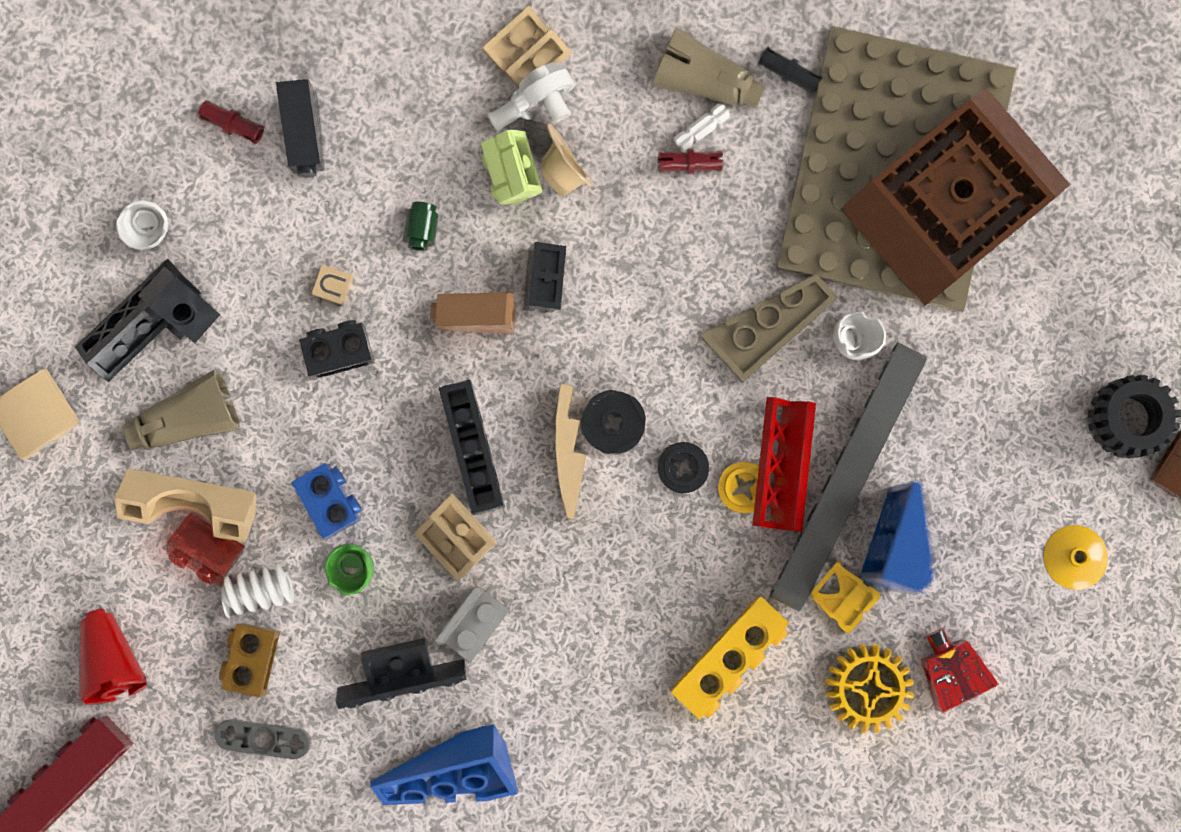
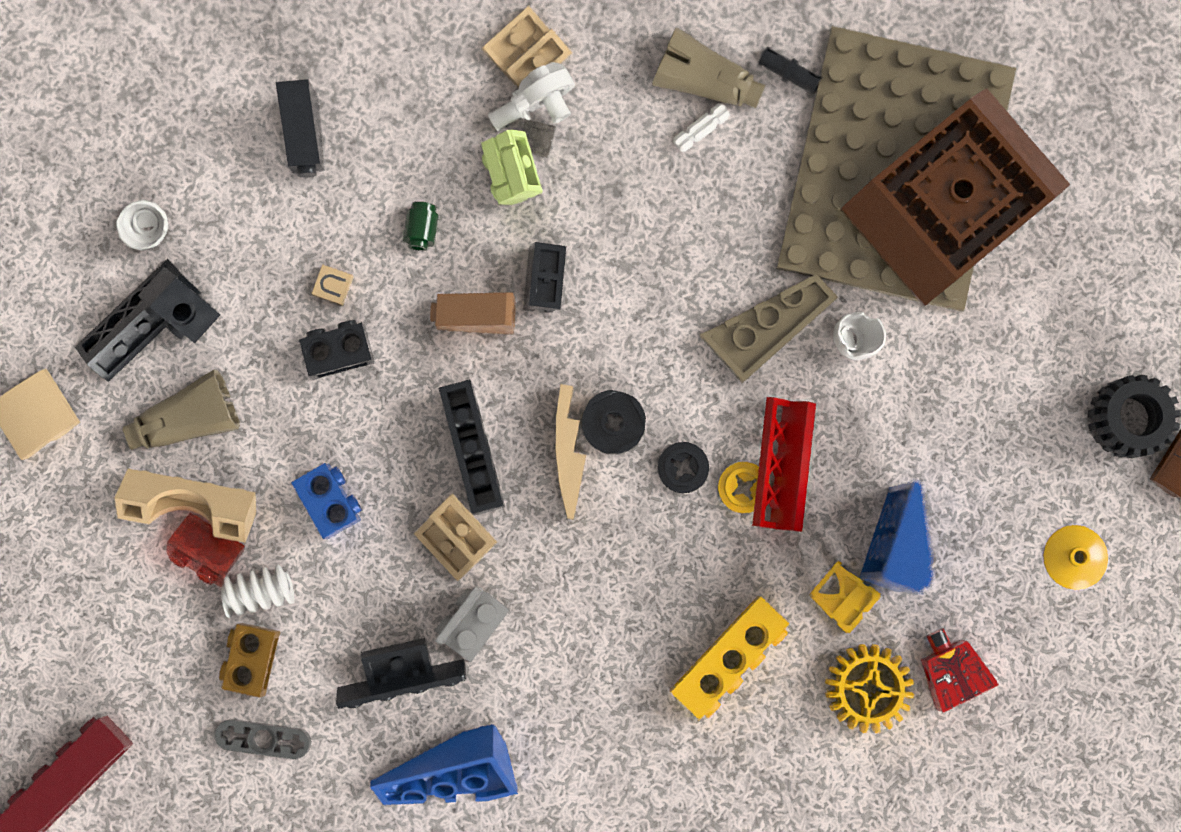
(106, 661): red cone -> none
(231, 122): dark red pin -> none
(349, 556): bright green hair -> none
(561, 167): tan piece -> none
(690, 161): dark red pin -> none
(849, 477): dark grey beam -> none

